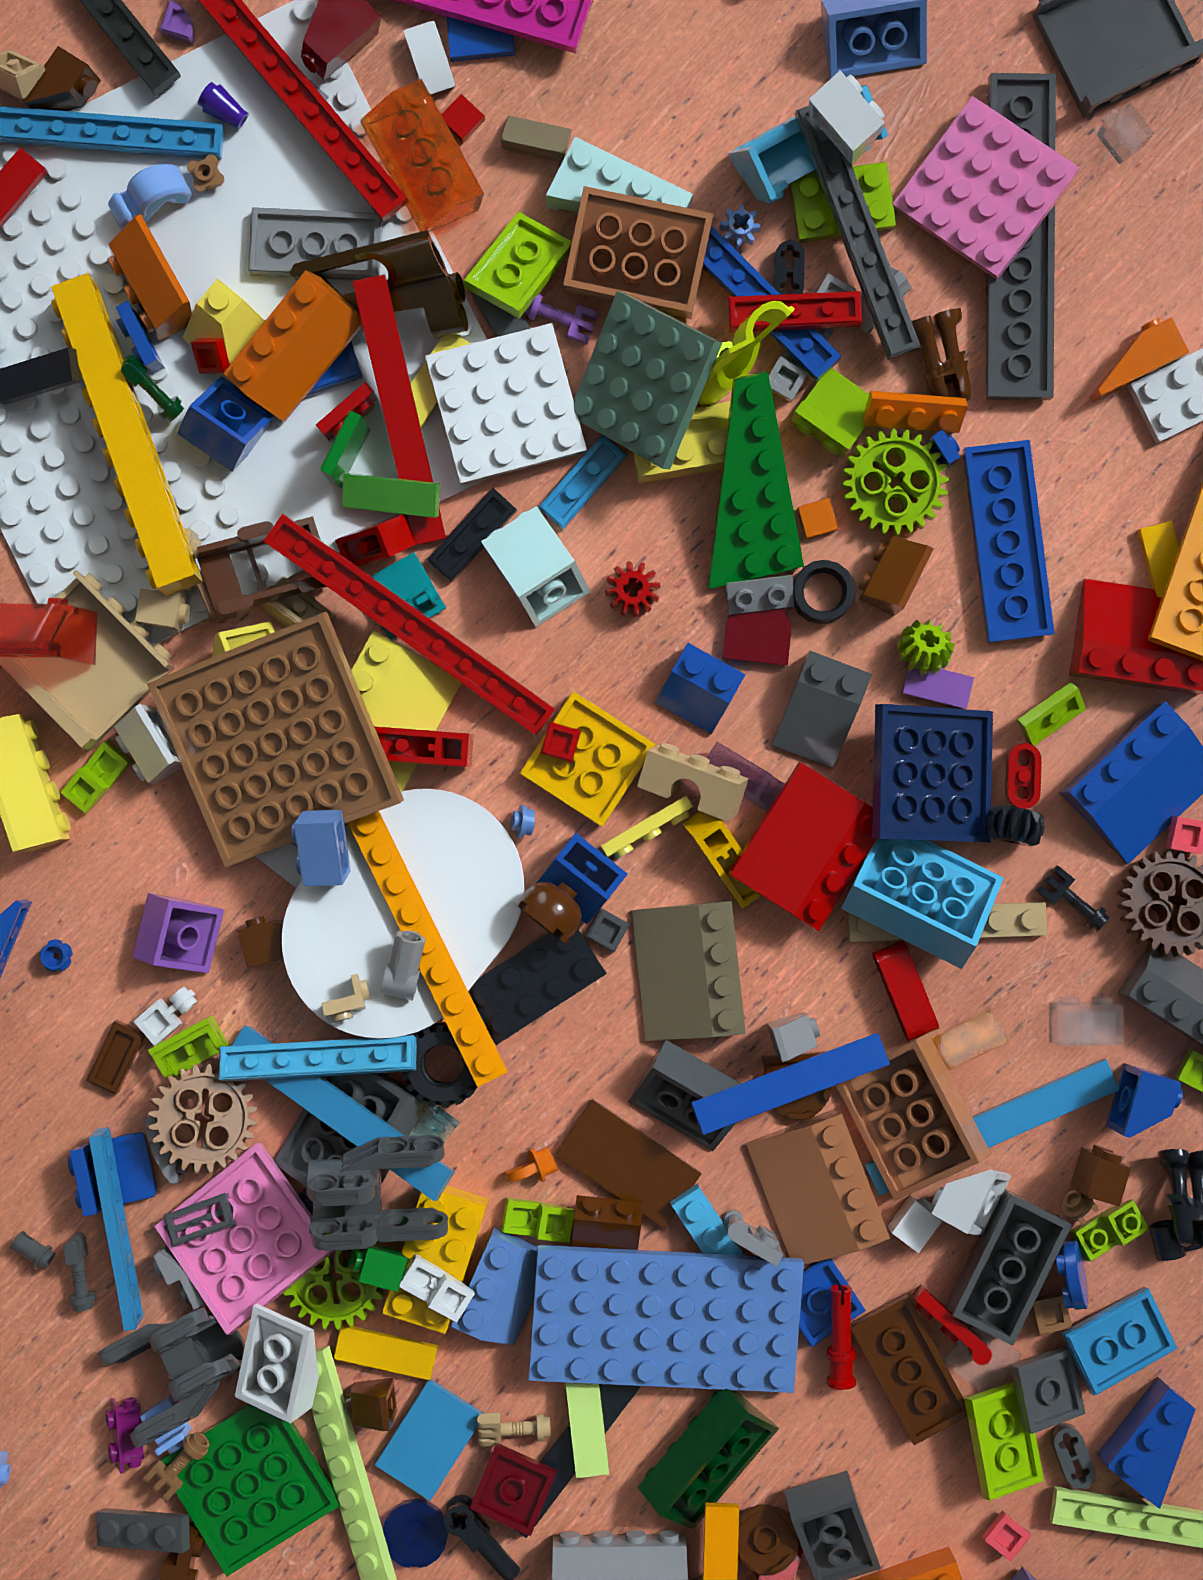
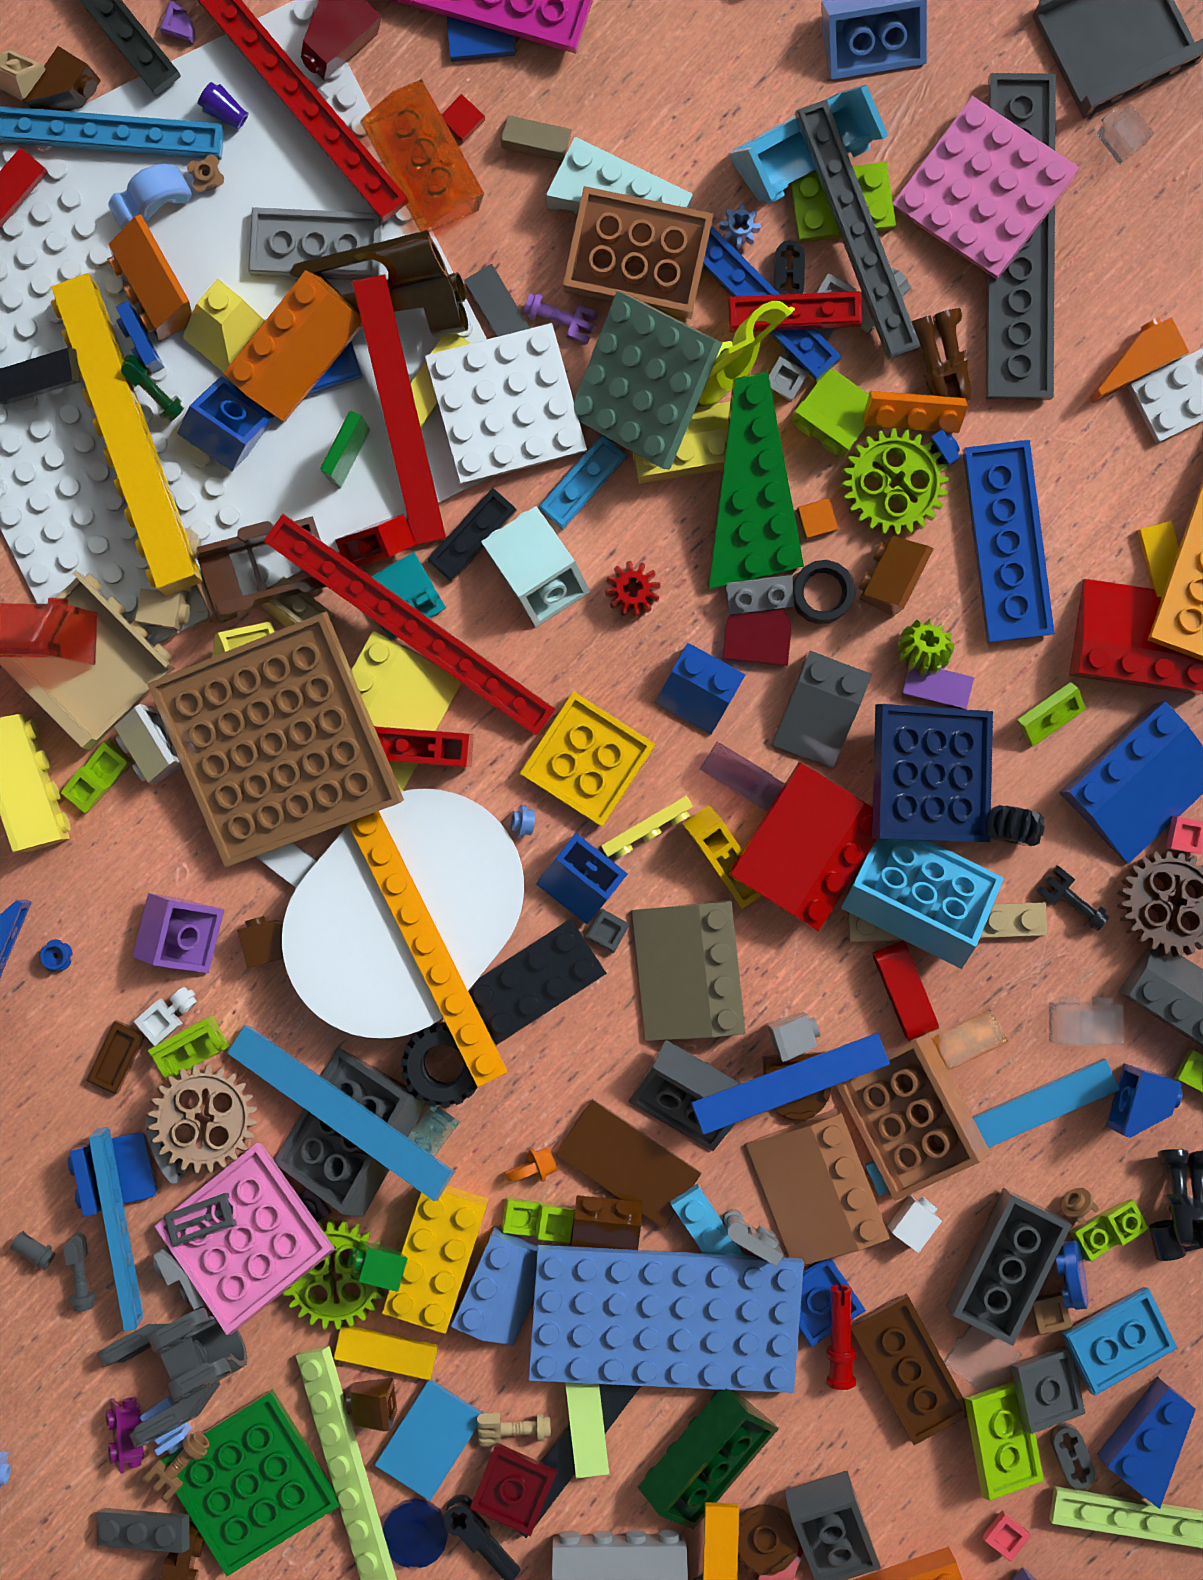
(210, 355): red tile -> none
(278, 1365): white slope -> none
(317, 1058): medium azure tile -> none
(321, 848): medium blue brick -> none
(343, 1008): tan bracket -> none
(349, 1195): dark grey piece -> none
(359, 401): red plate -> none
(391, 495): bright green tile -> none
(402, 973): light grey piece -> none
(429, 57): white slope -> none
(436, 1287): white slope -> none
(518, 265): lime plate -> none
(552, 908): reddish brown cylinder -> none
(560, 742): red tile -> none
(719, 787): tan arch -> none
(846, 115): white slope -> none
(952, 1327): red plate -> none
(971, 1200): white slope -> none
(1024, 776): red plate -> none
(1101, 1175): reddish brown brick -> none

